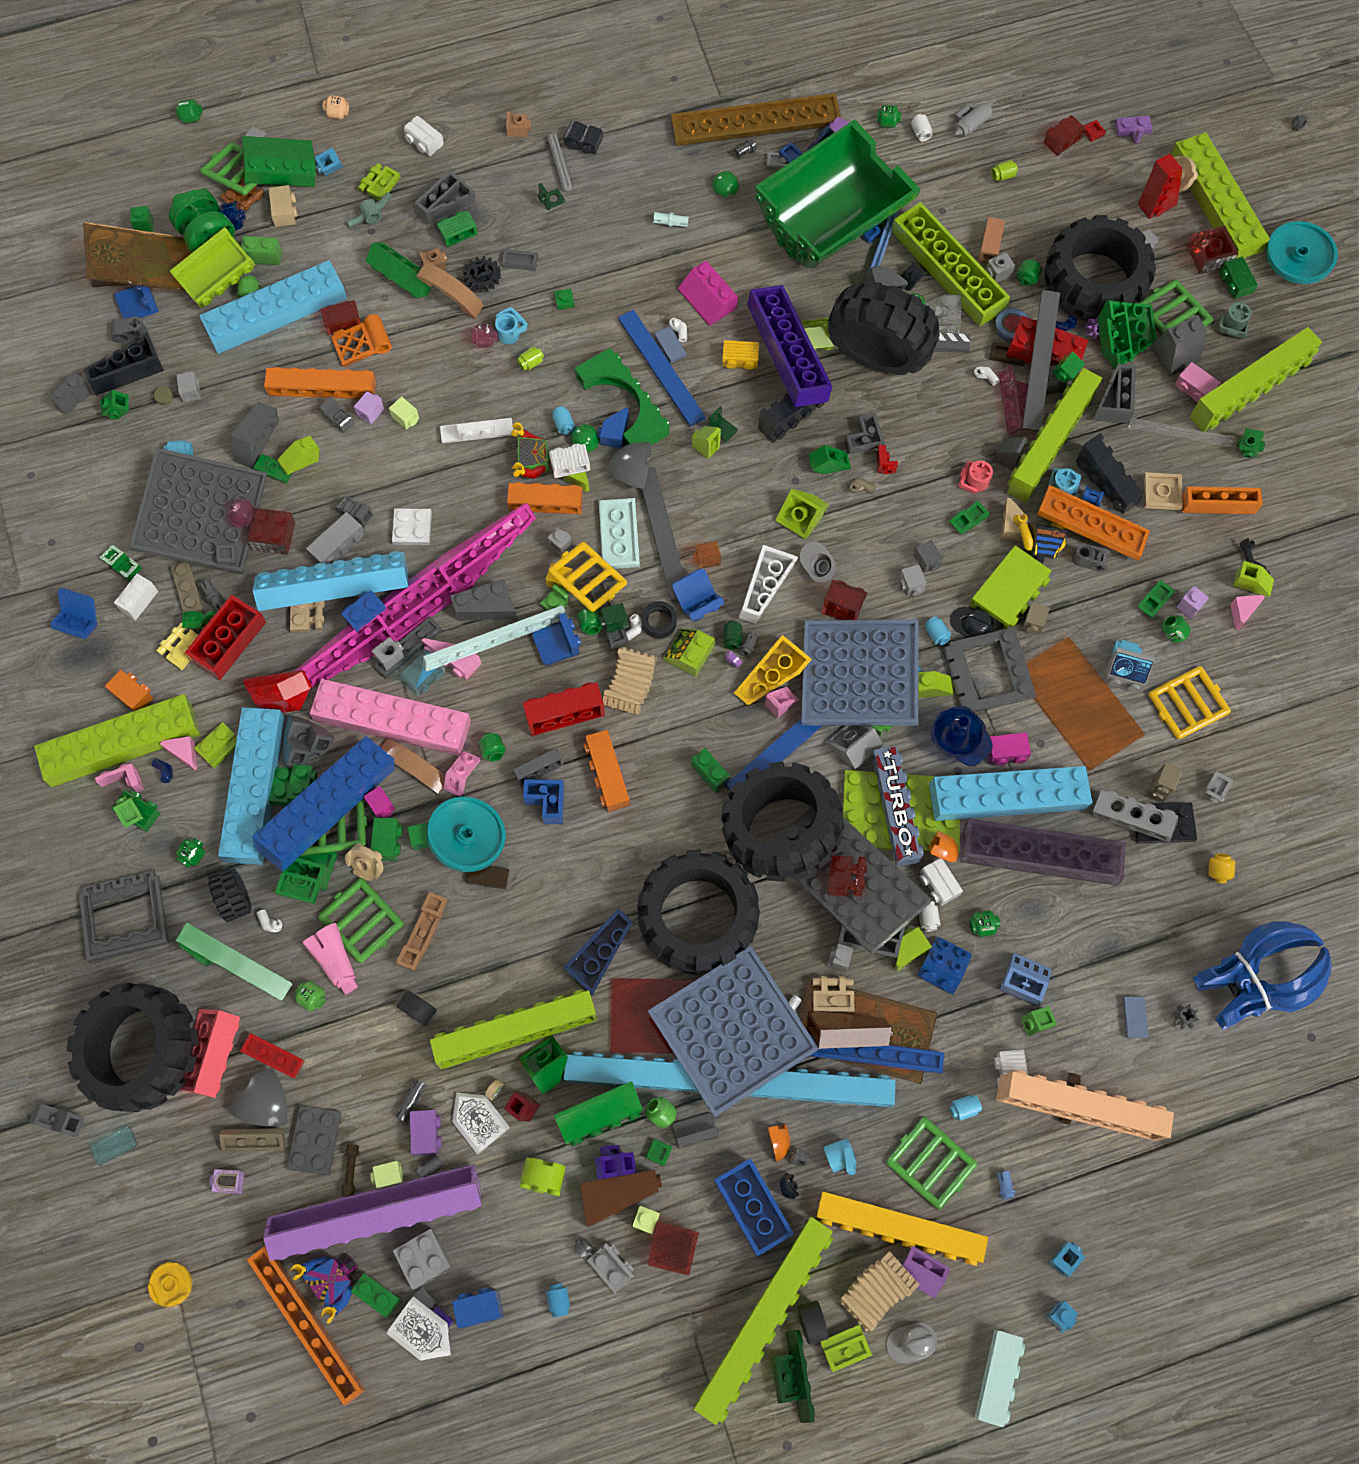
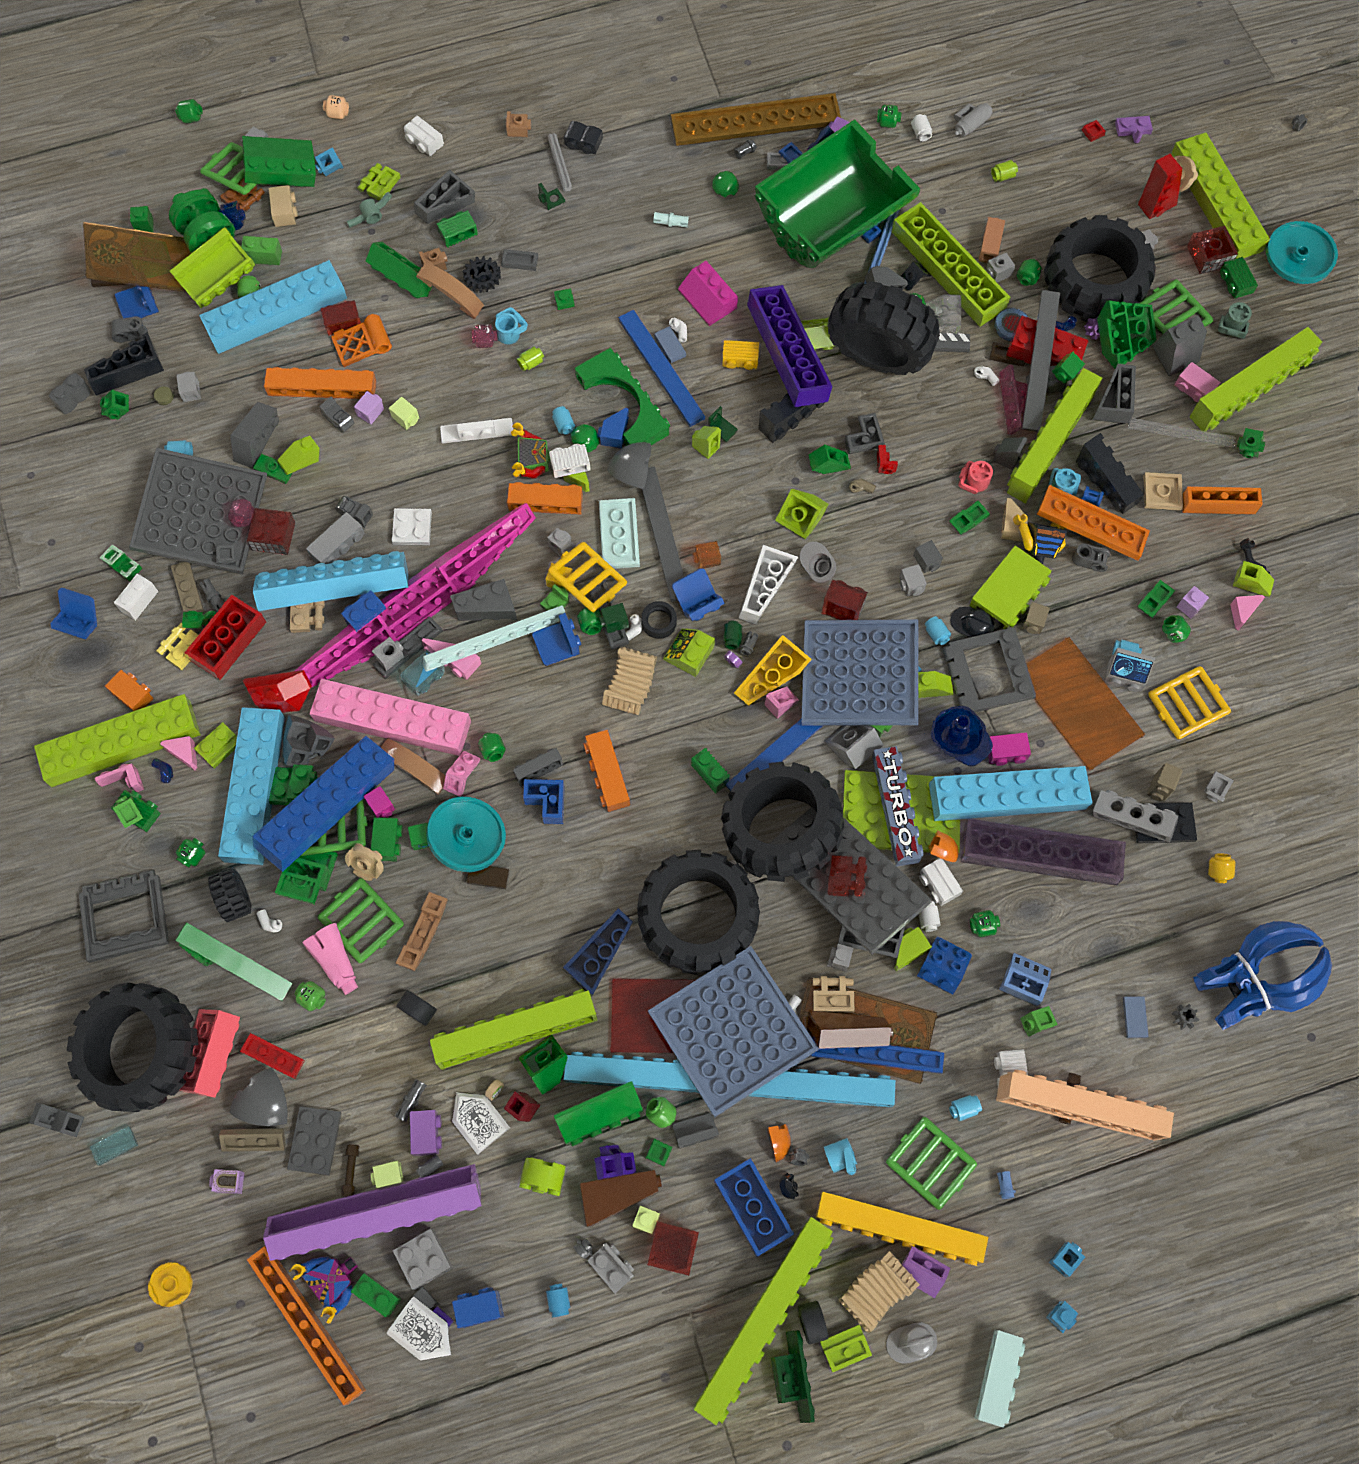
(564, 708): red brick -> none
(1064, 135): clear red brick -> none

